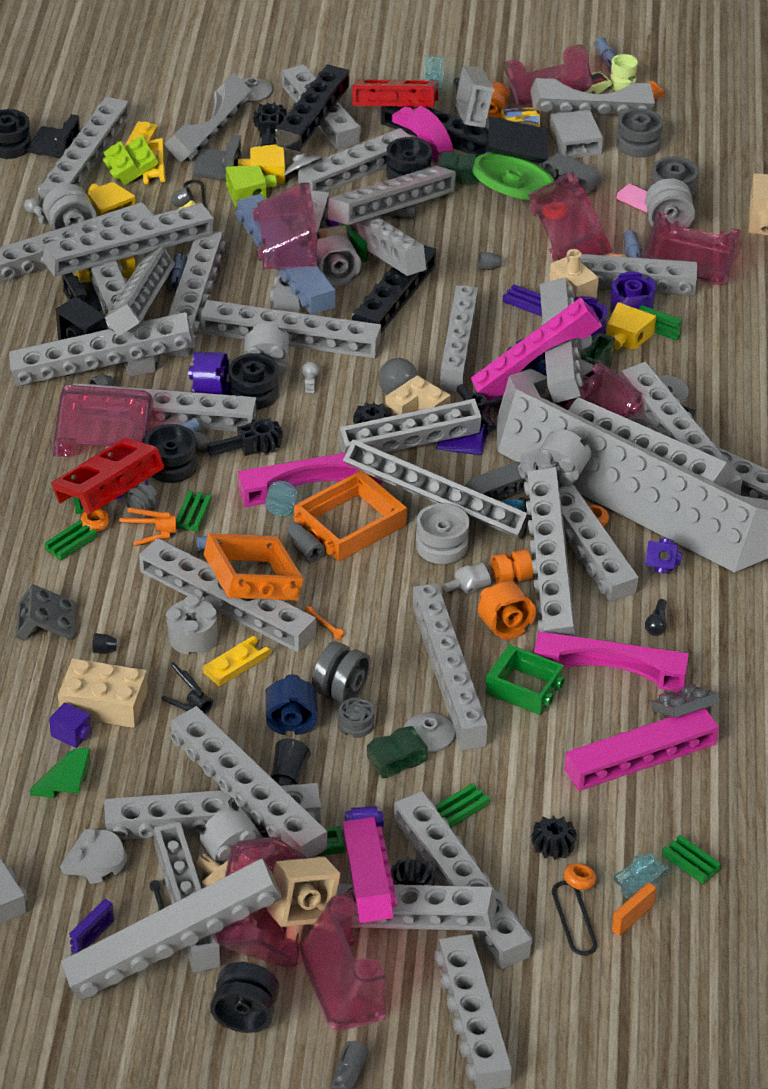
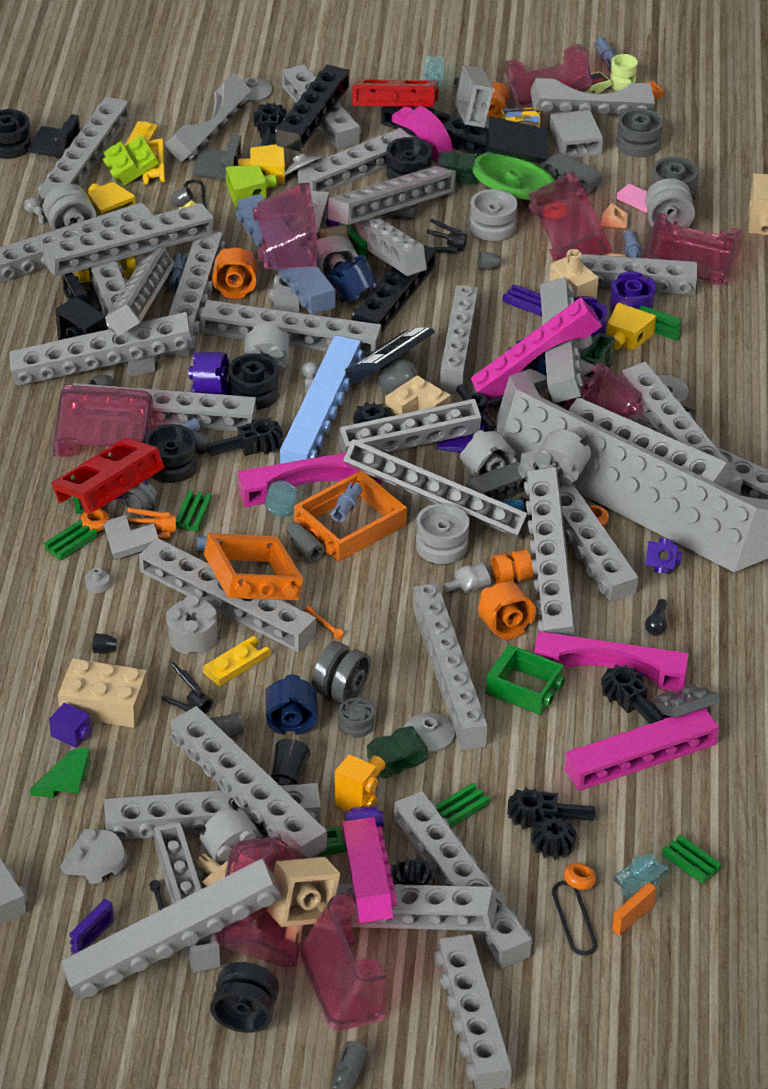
(45, 610): dark grey bracket -> none
(97, 580): none -> light grey tile
(126, 541): none -> light grey tile
(230, 724): none -> dark grey hinge
(235, 272): none -> orange brick
(321, 401): none -> light blue brick
(346, 502): none -> sand blue pin
(352, 278): none -> dark blue brick
(357, 782): none -> light orange brick
(387, 353): none -> black slope
(455, 240): none -> black plant
(486, 453): none -> light grey brick
(493, 215): none -> light grey wheel
(530, 806): none -> black gear
(614, 217): none -> light nougat slope
(629, 691): none -> black gear

